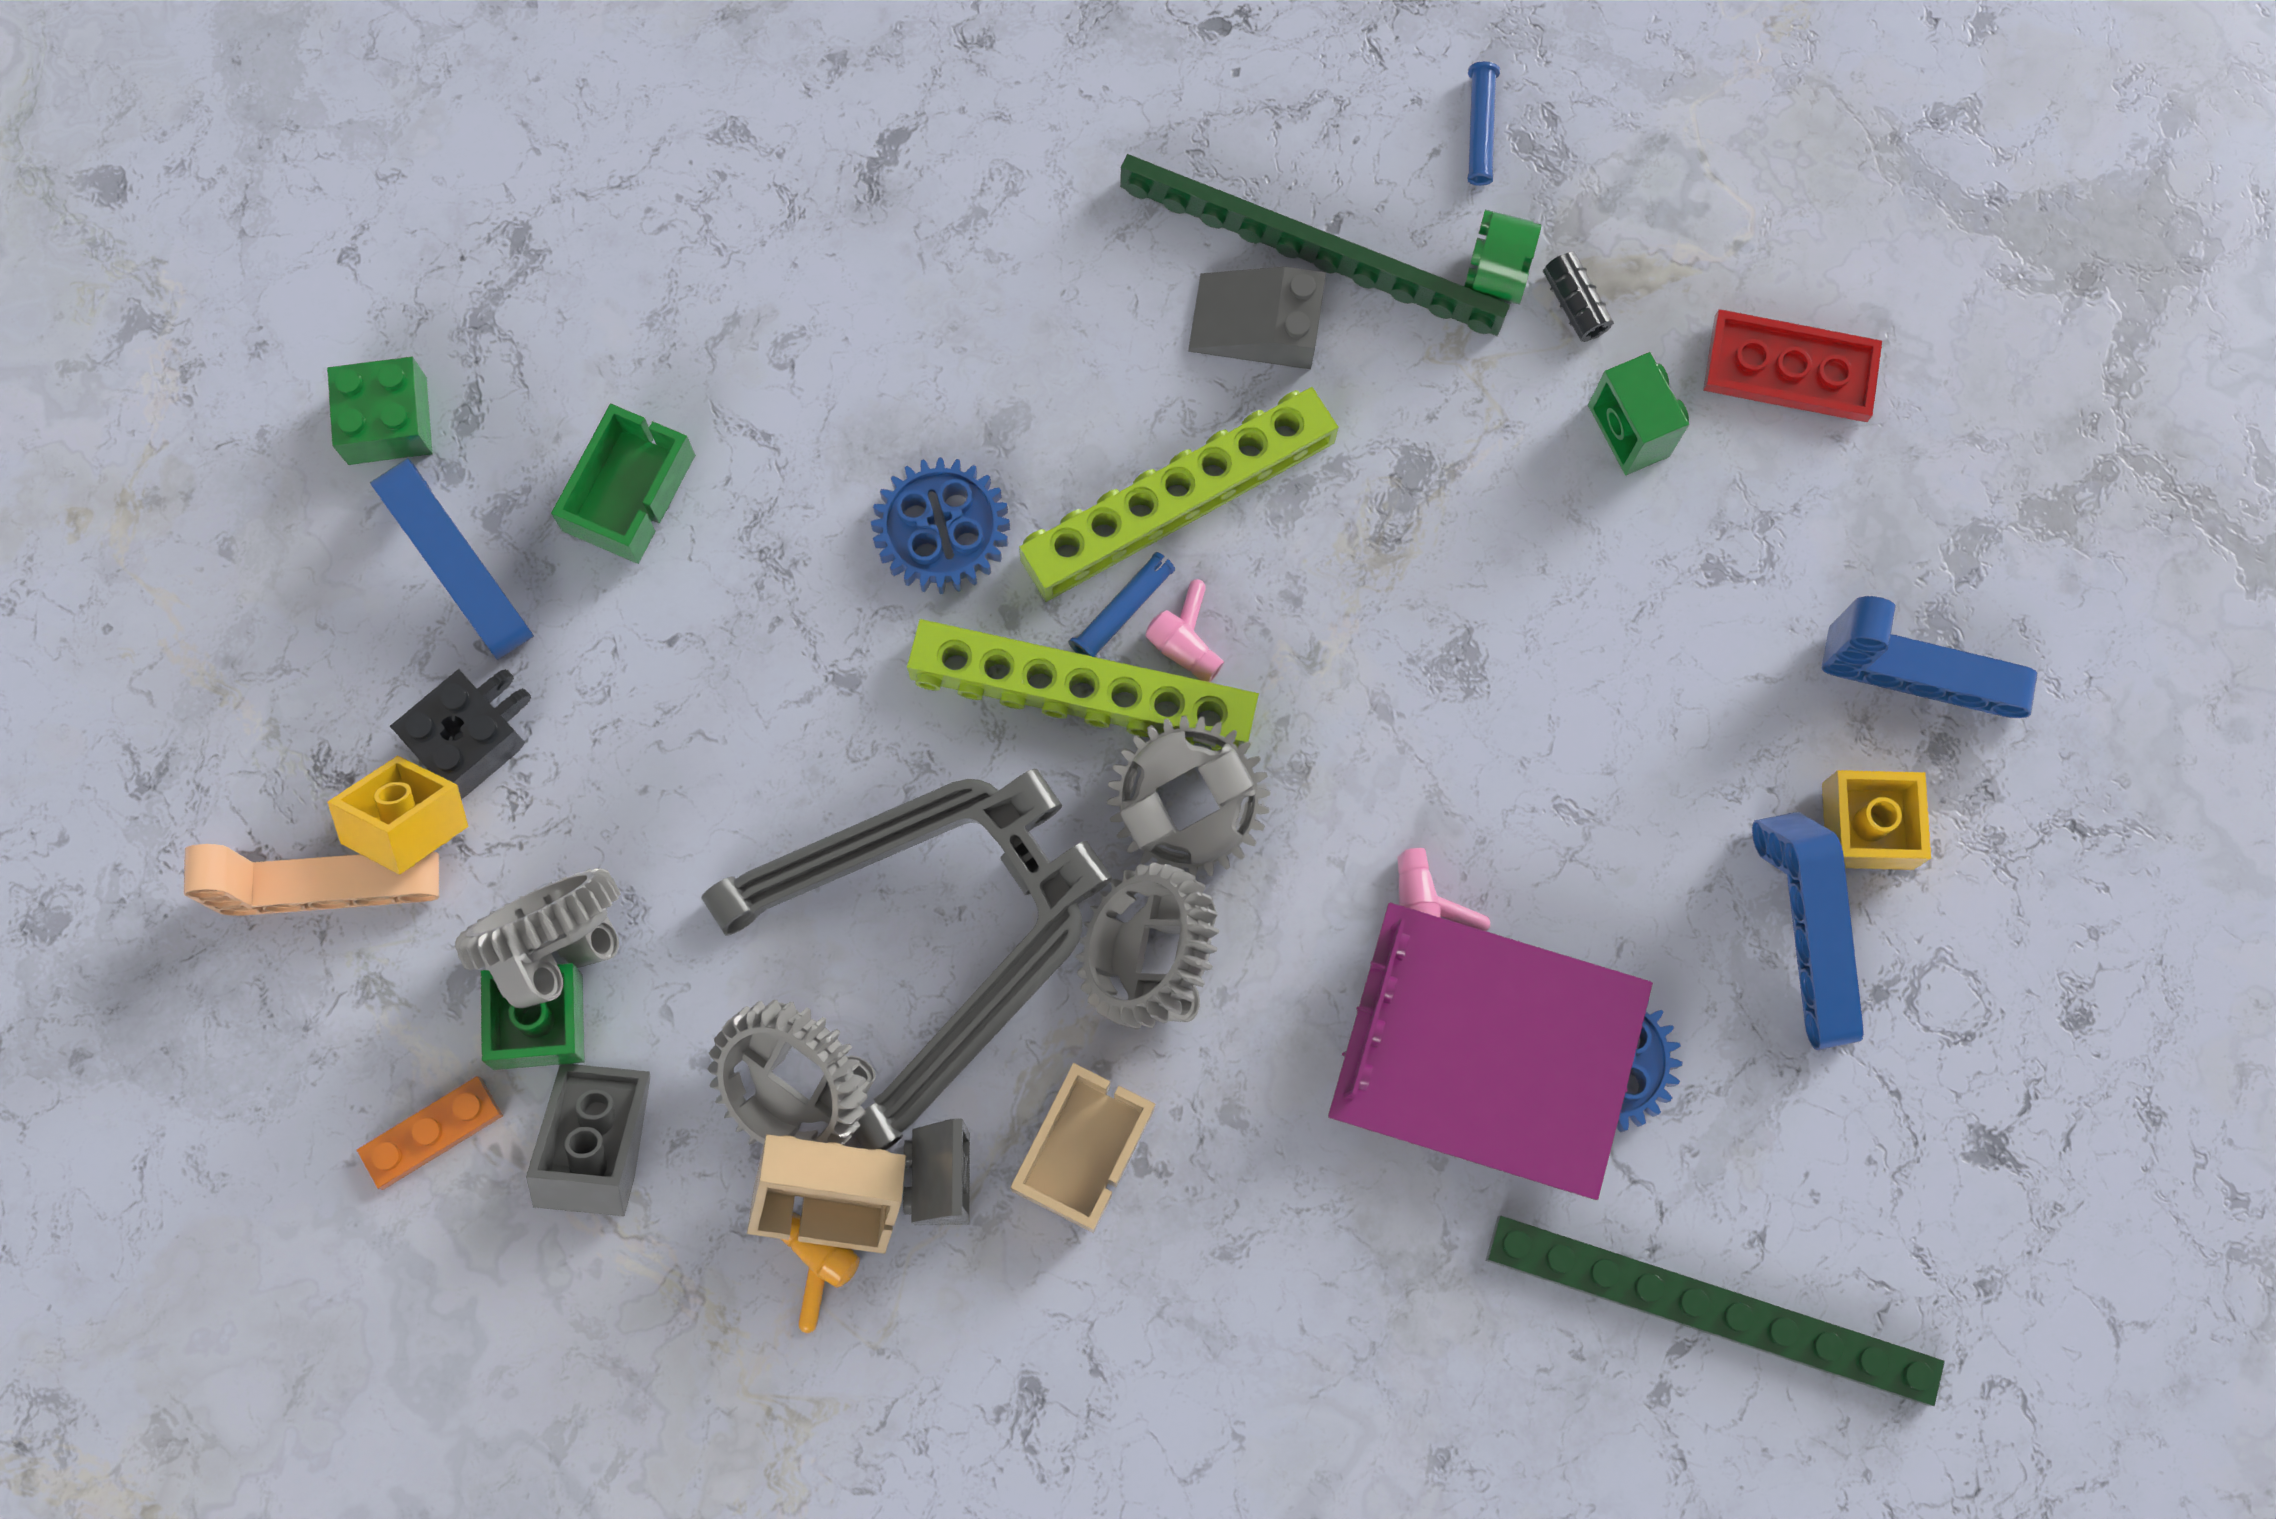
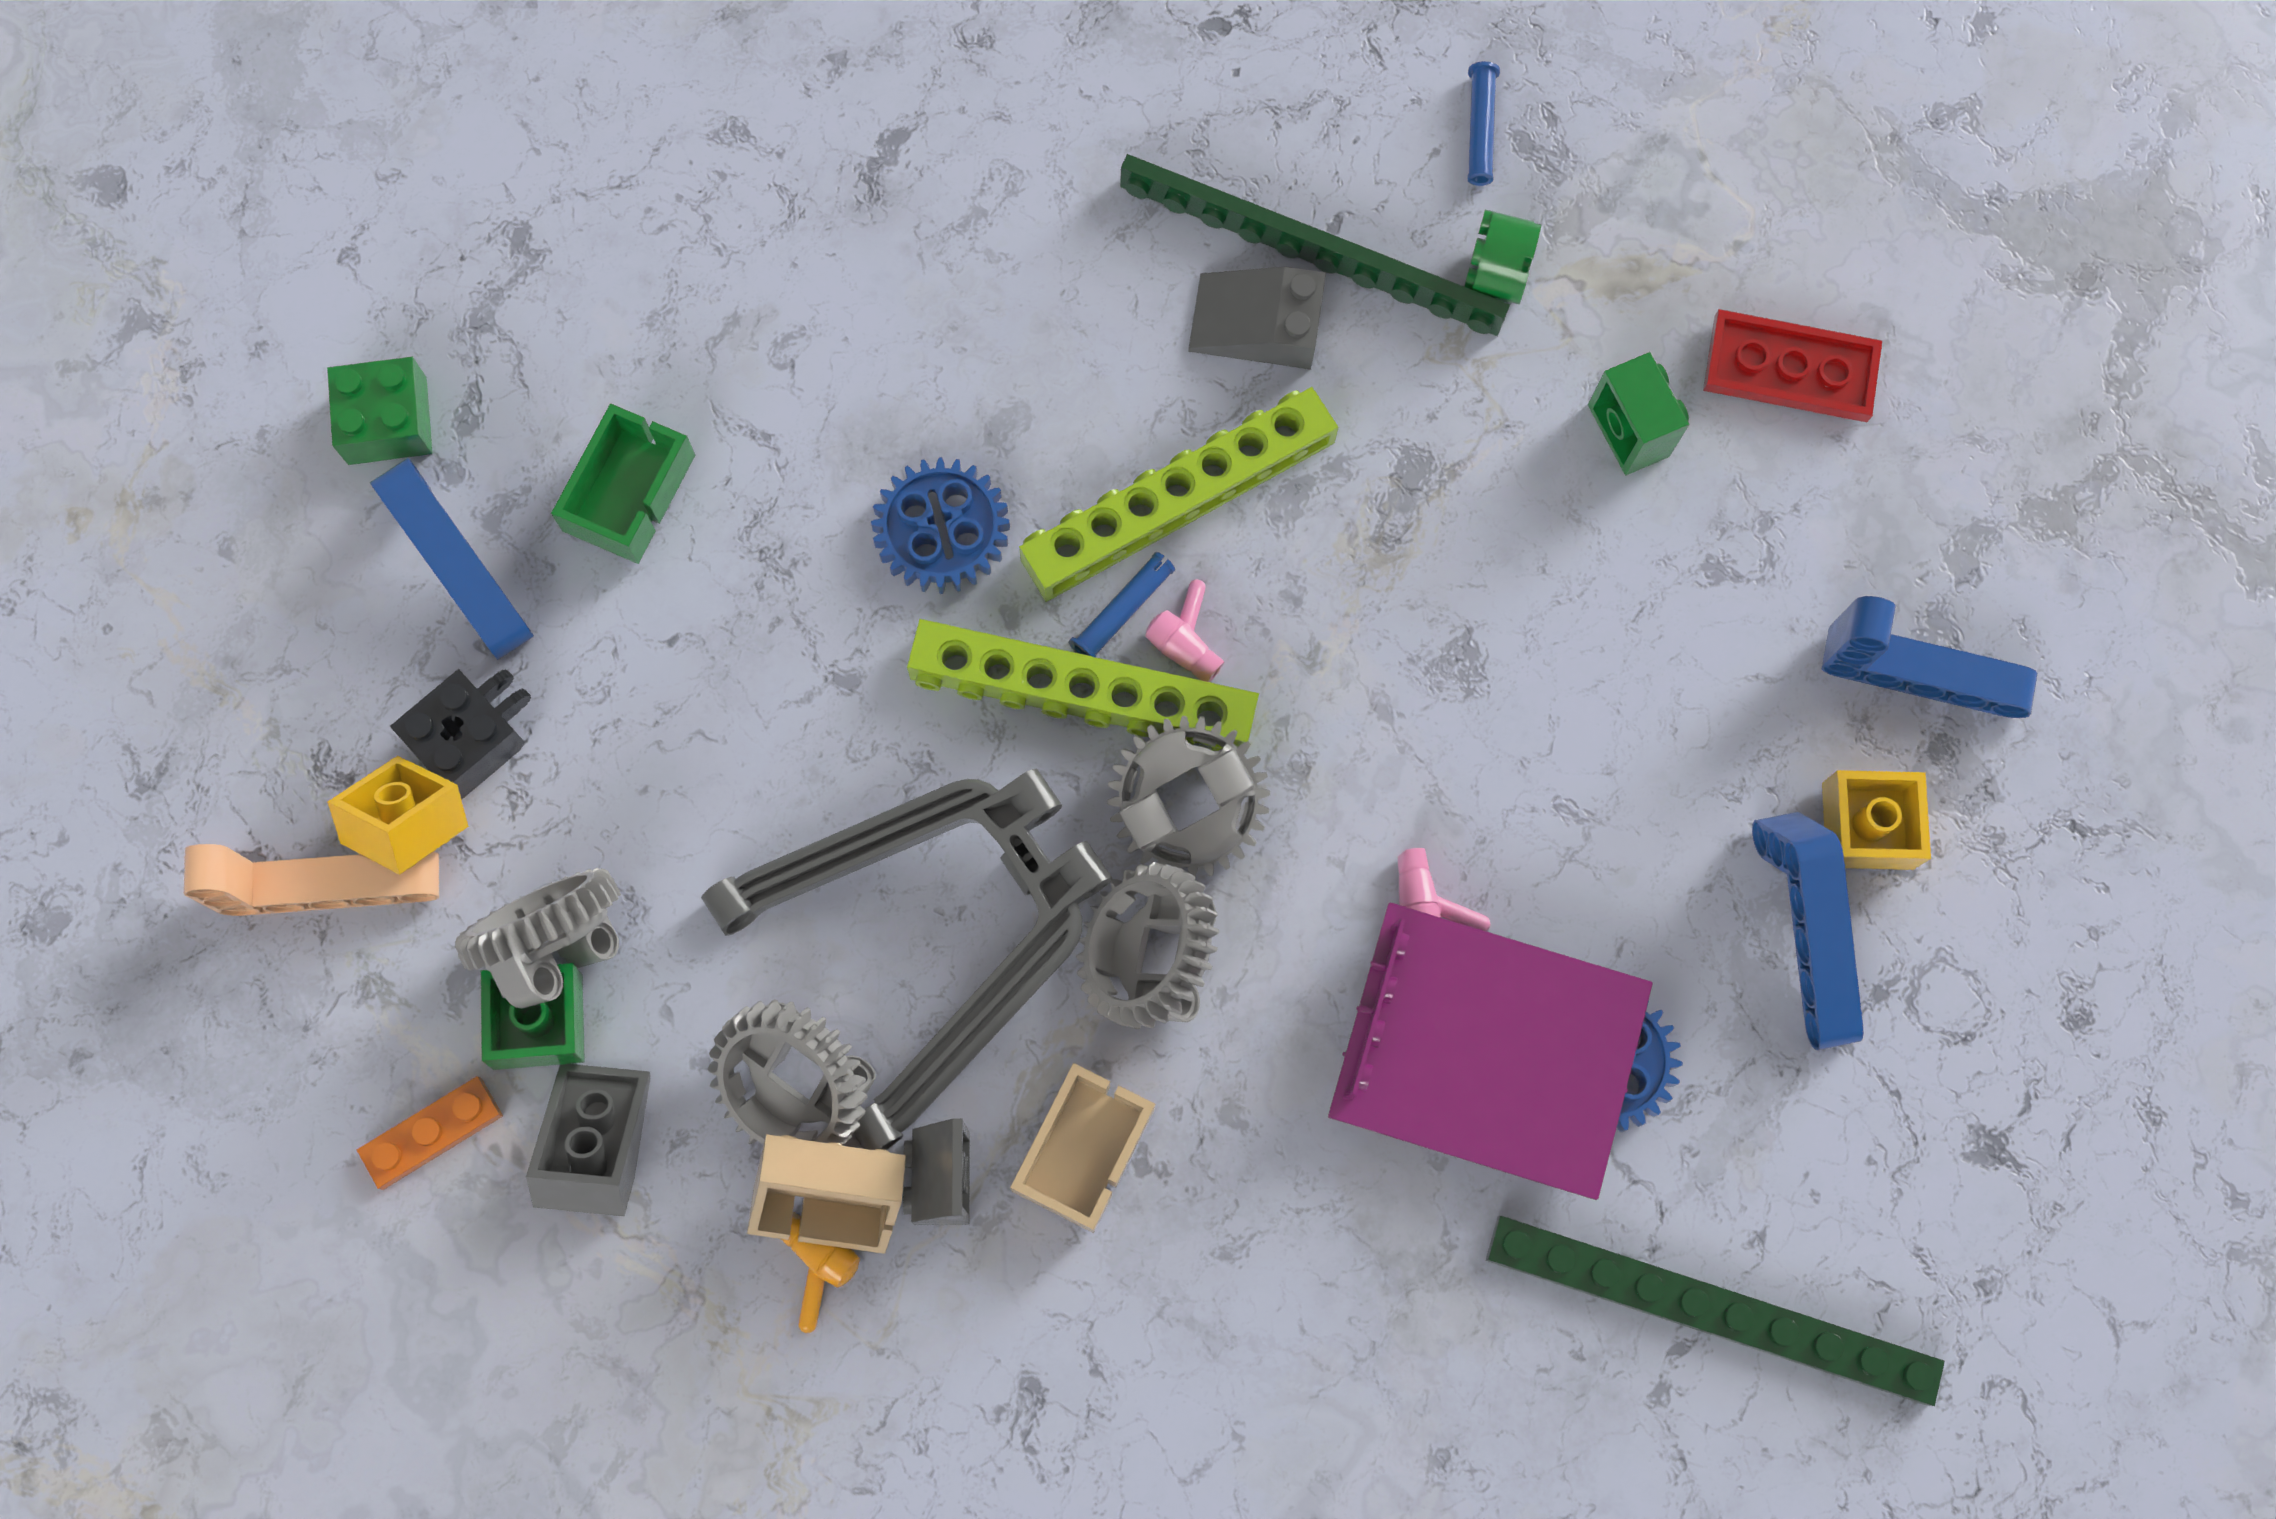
(1578, 296): black axle -> none

